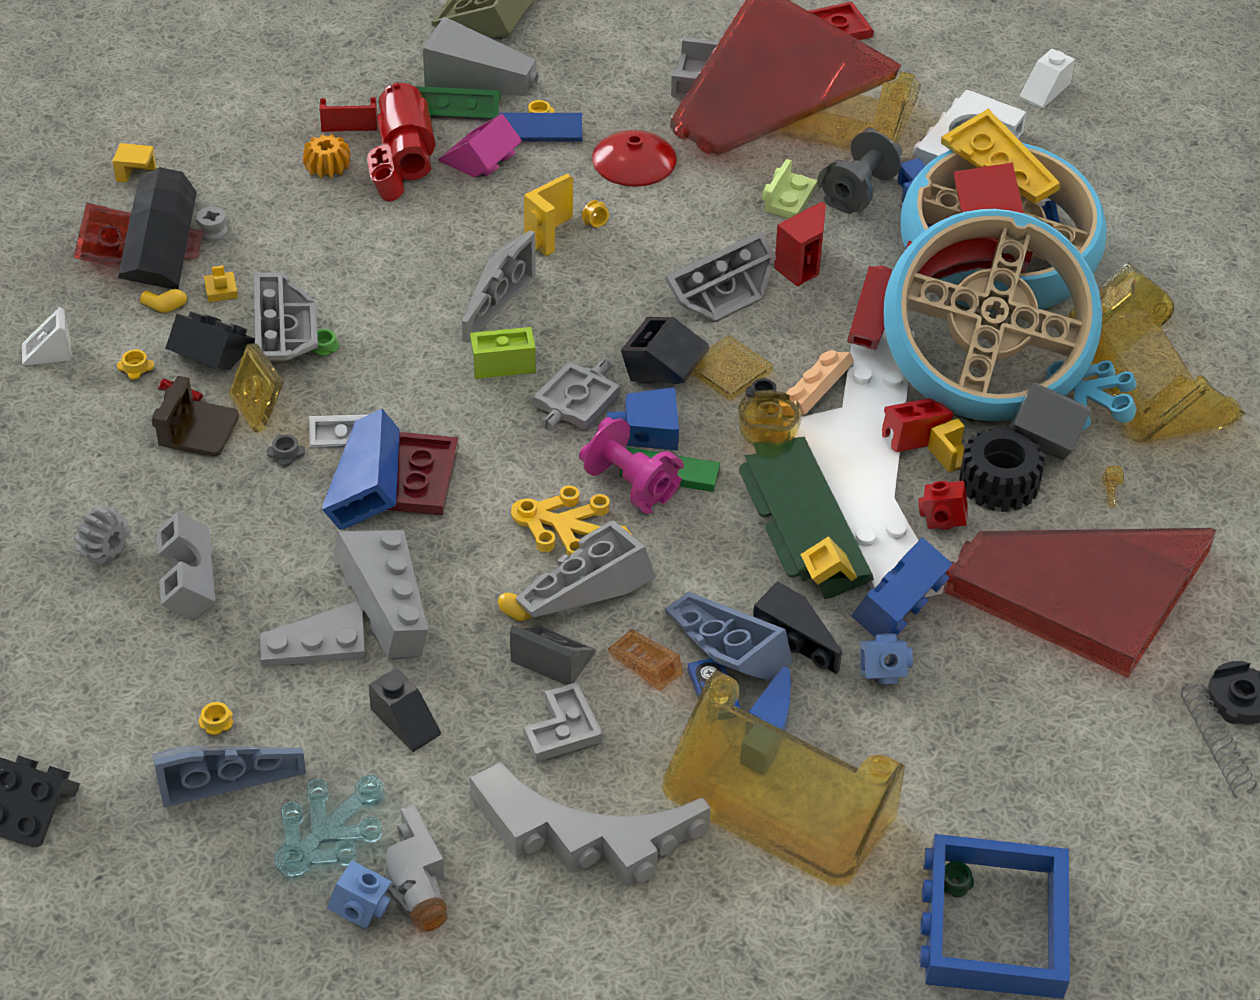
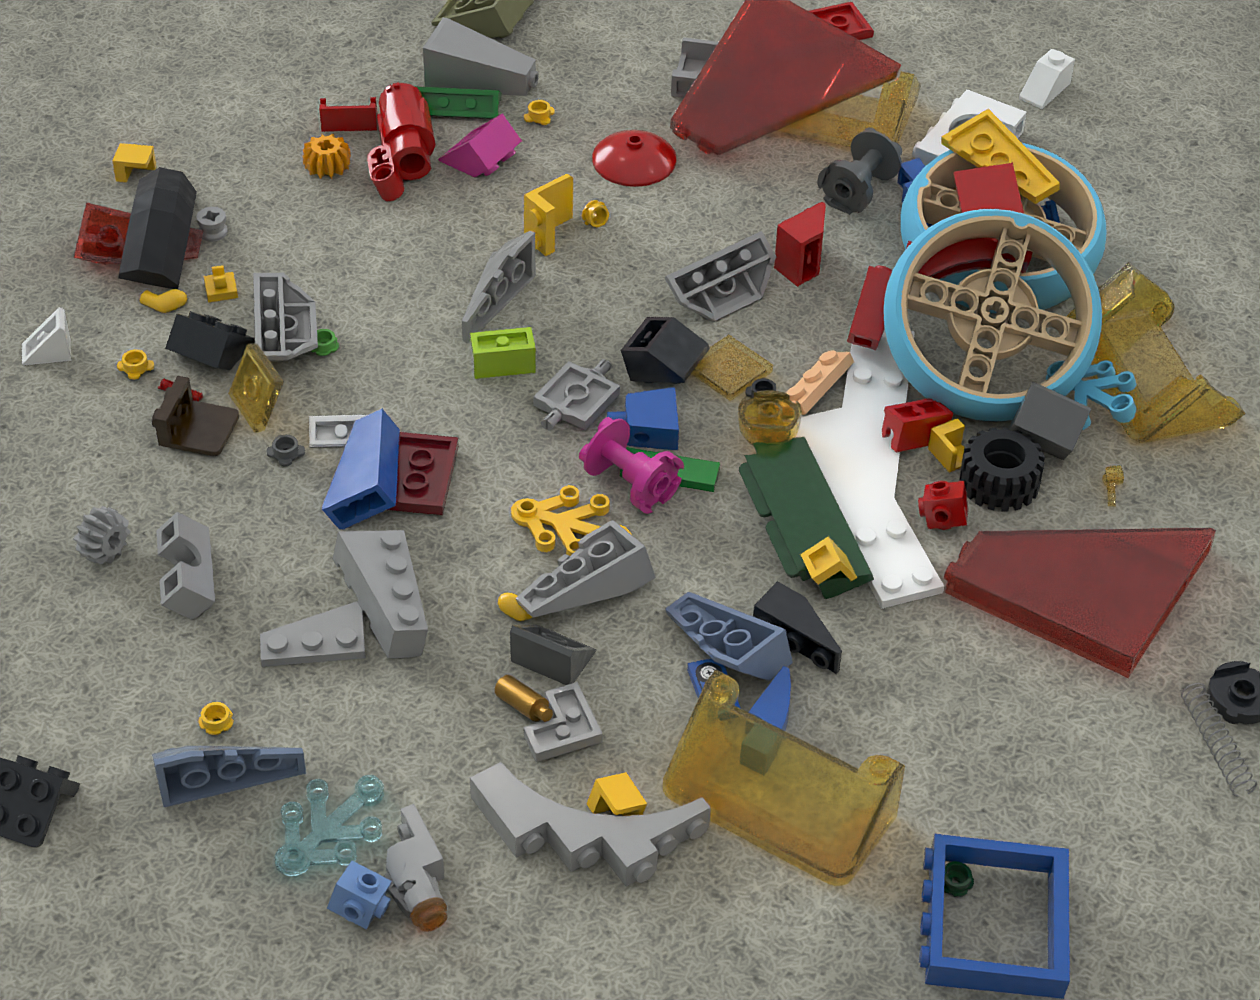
(403, 709): black slope -> none
(523, 699): none -> pearl gold cylinder
(546, 126): blue tile -> none
(616, 794): none -> yellow panel
(661, 673): clear orange slope -> none
(788, 192): yellowish green bracket -> none
(873, 655): medium blue brick -> none
(903, 590): blue wedge -> none

